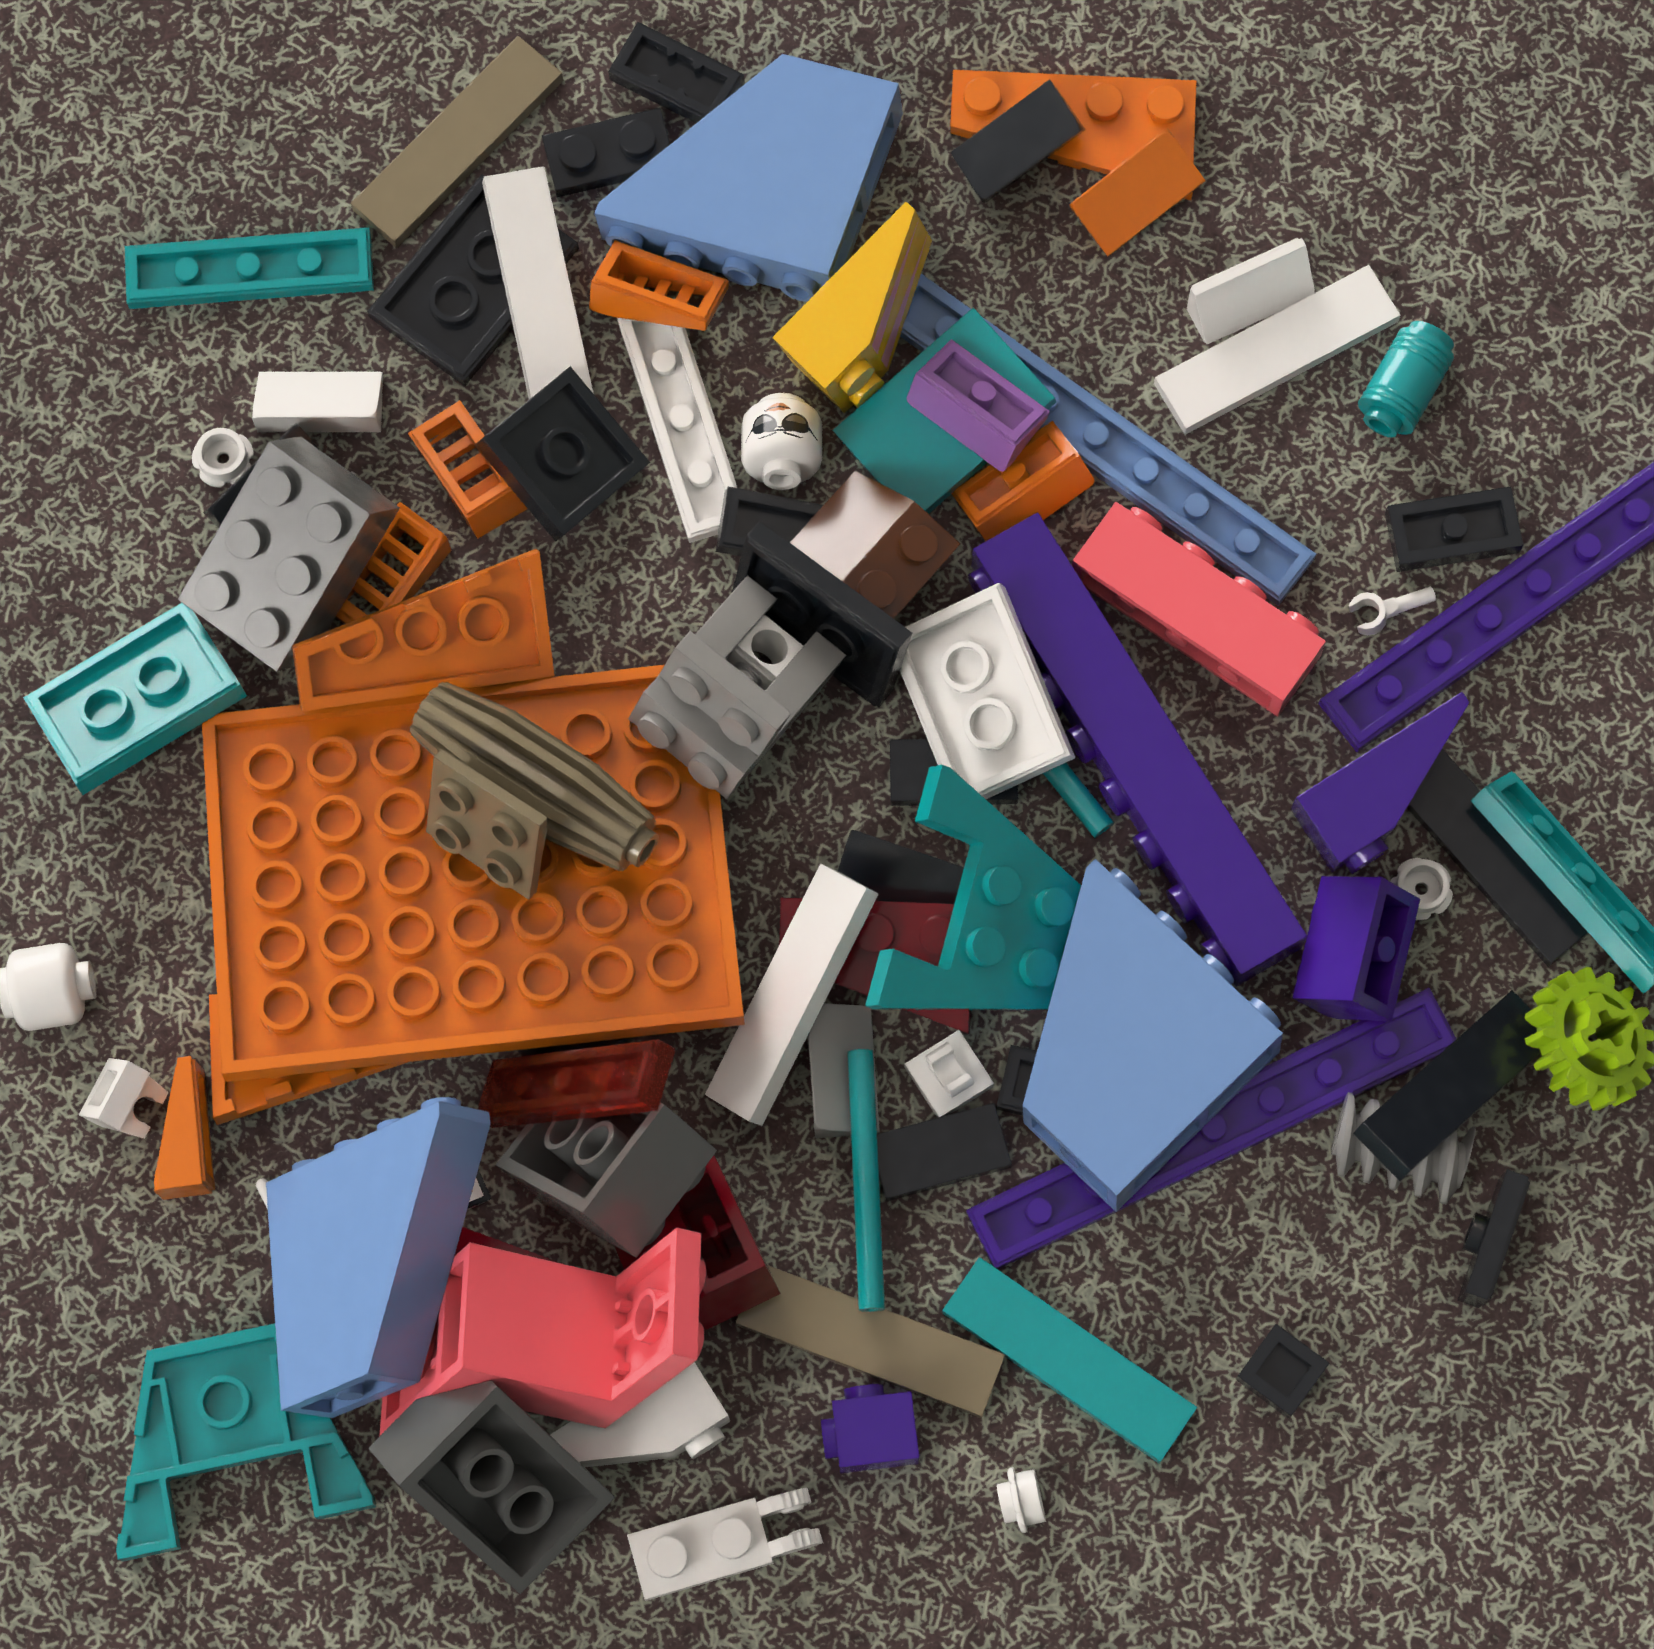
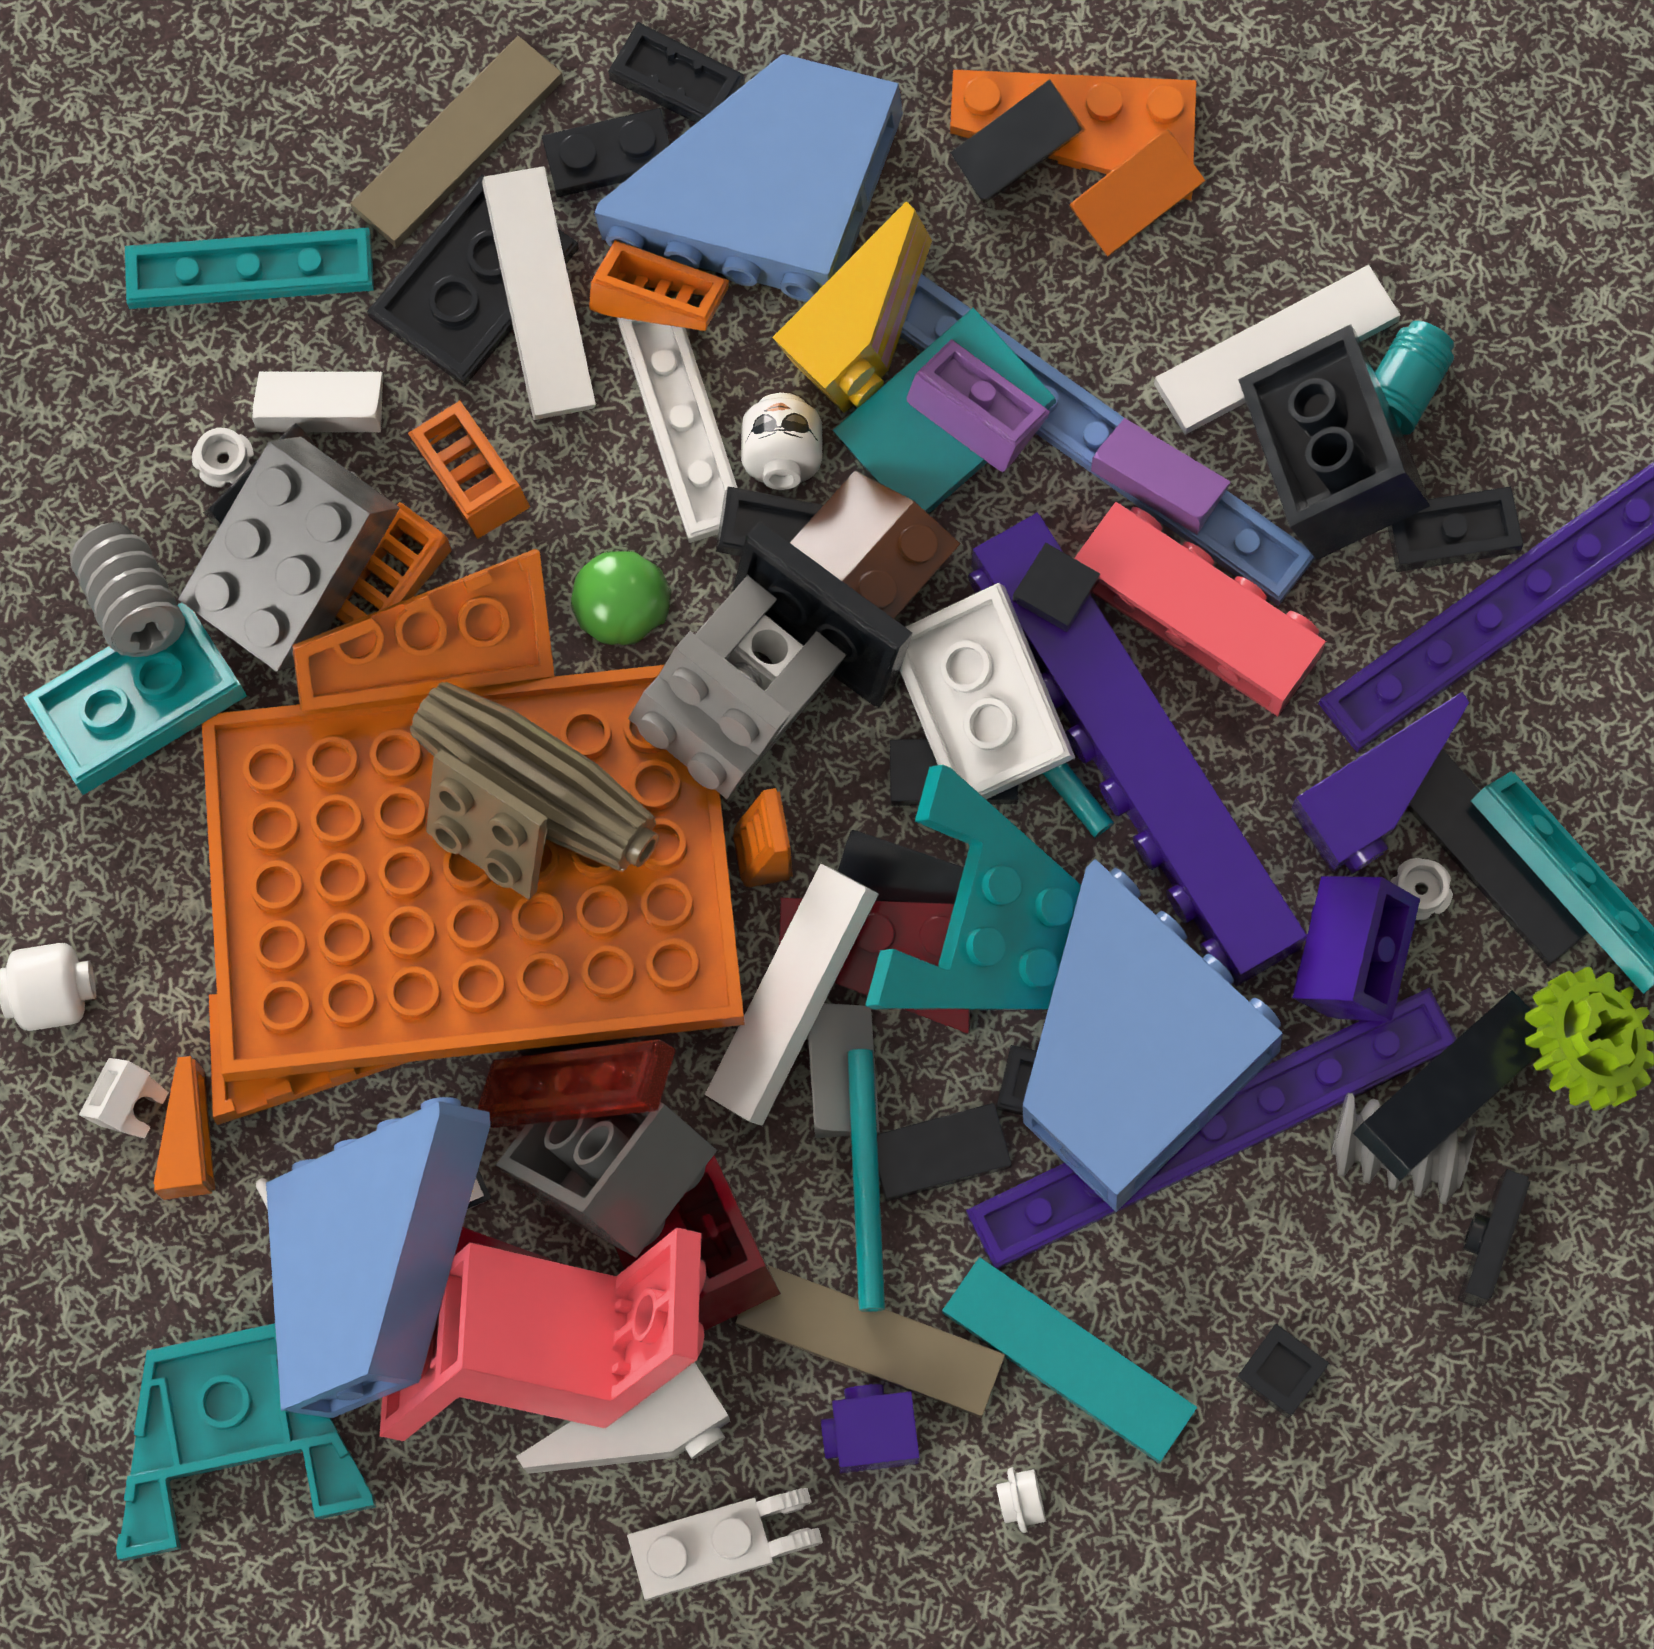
(126, 590): none -> light grey piece
(492, 1478): dark grey slope -> none
(562, 453): black tile -> none
(620, 597): none -> bright green hair
(763, 842): none -> orange slope
(949, 1075): white tile -> none
(1039, 480): orange slope -> none
(1056, 587): none -> black tile
(1159, 475): none -> medium lavender slope
(1251, 291): white slope -> none
(1332, 444): none -> black slope
(1389, 607): white hand -> none

